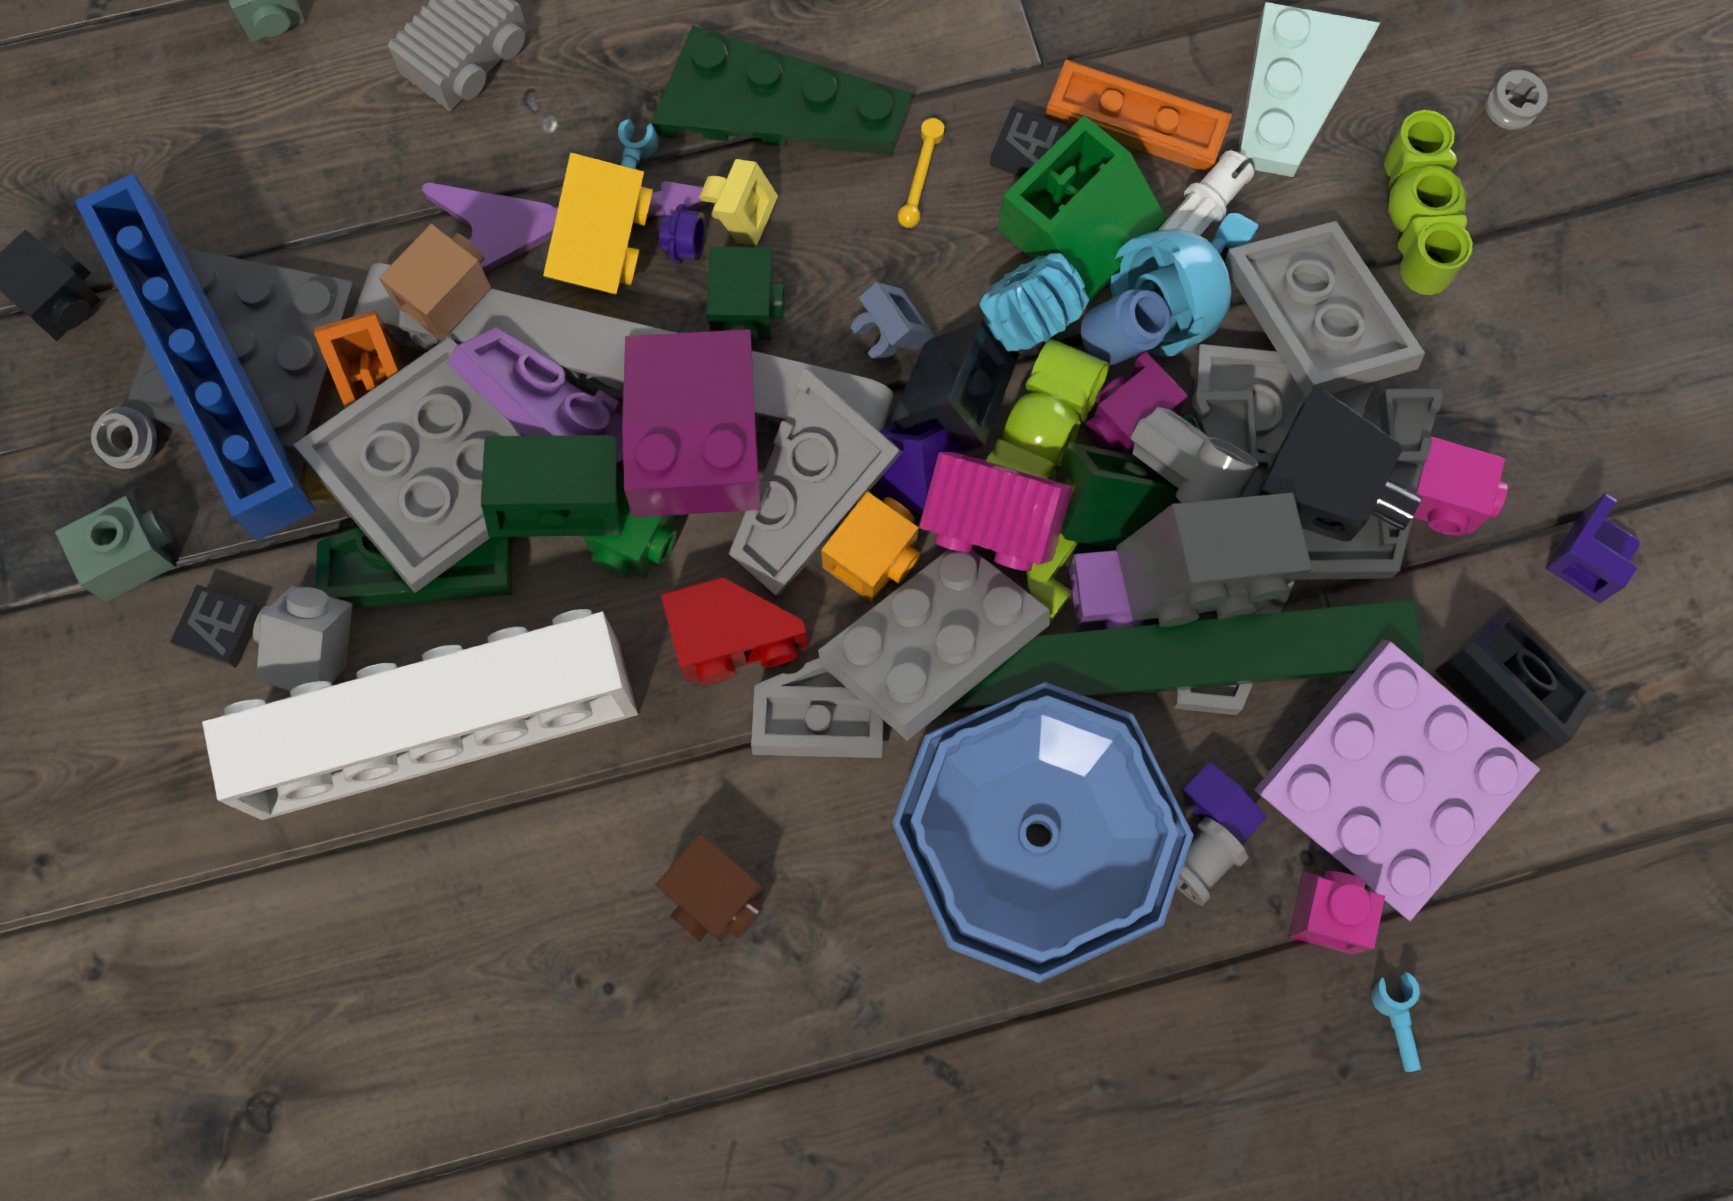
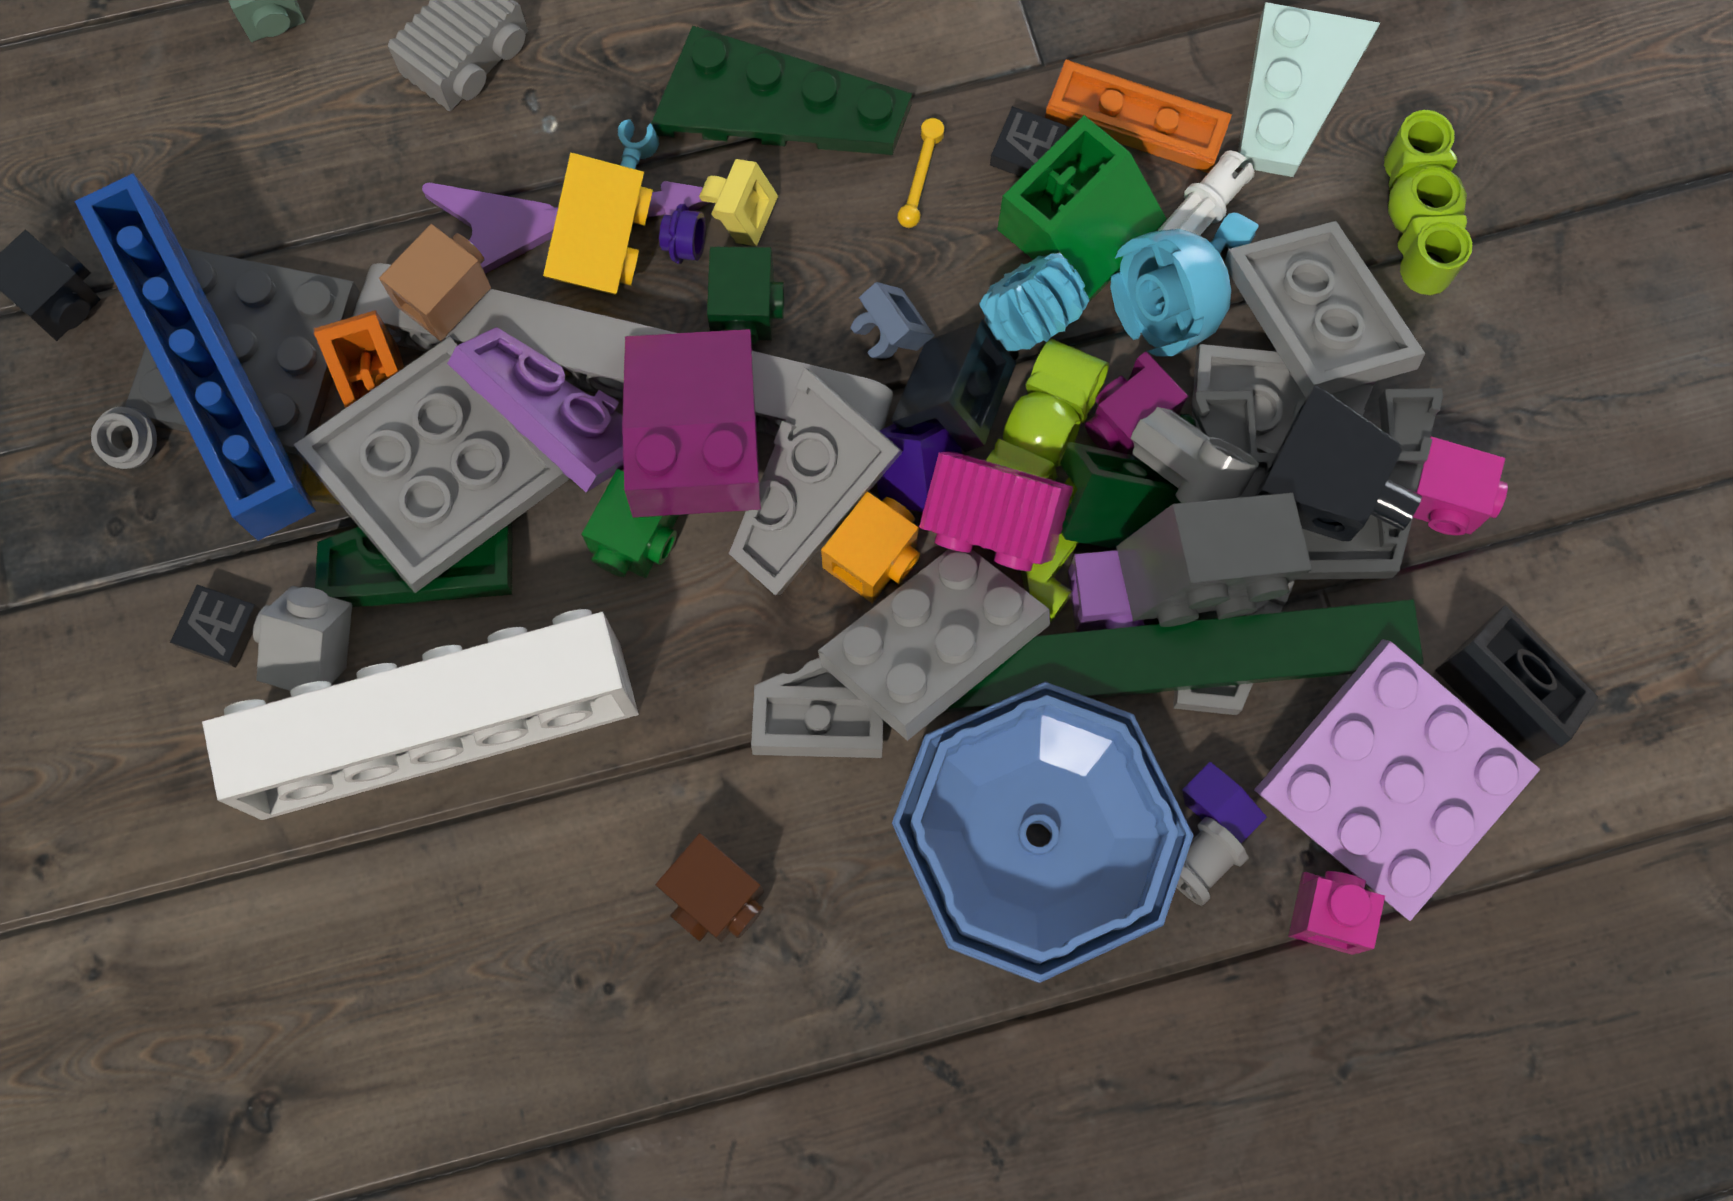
(117, 548): sand green brick -> none
(550, 486): dark green panel -> none
(729, 627): red slope -> none
(1125, 325): medium blue brick -> none
(1400, 1017): medium azure hand -> none
(1505, 113): light grey bush -> none
(1596, 553): dark purple panel -> none

